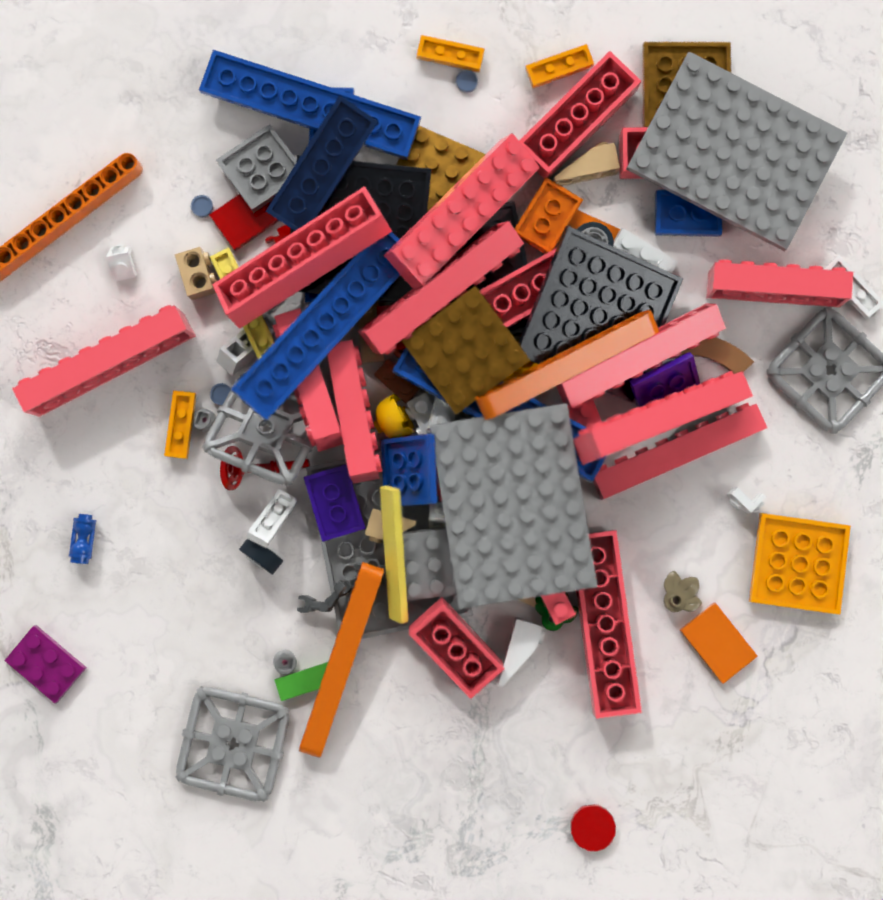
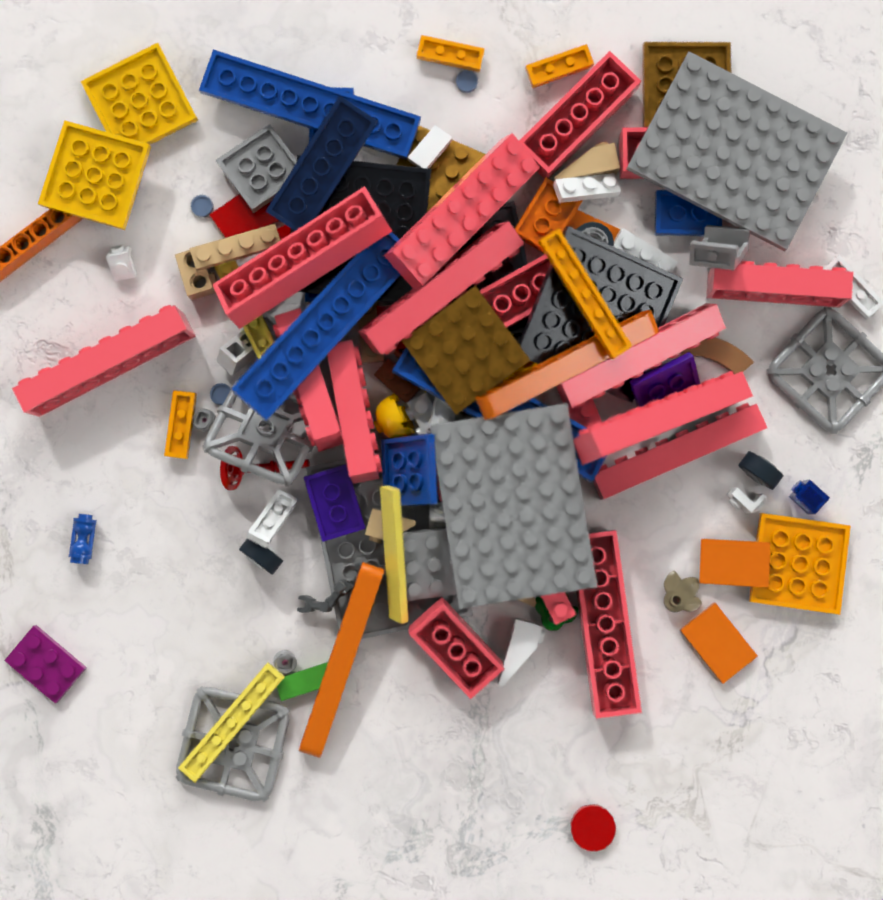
(94, 175): none -> yellow plate
(140, 97): none -> yellow plate
(231, 722): none -> light yellow tile
(234, 247): none -> tan plate
(430, 148): none -> white tile
(585, 294): none -> light orange plate
(586, 187): none -> white plate
(720, 248): none -> light grey panel
(734, 562): none -> orange tile
(760, 470): none -> black wheel
(808, 496): none -> clear blue brick

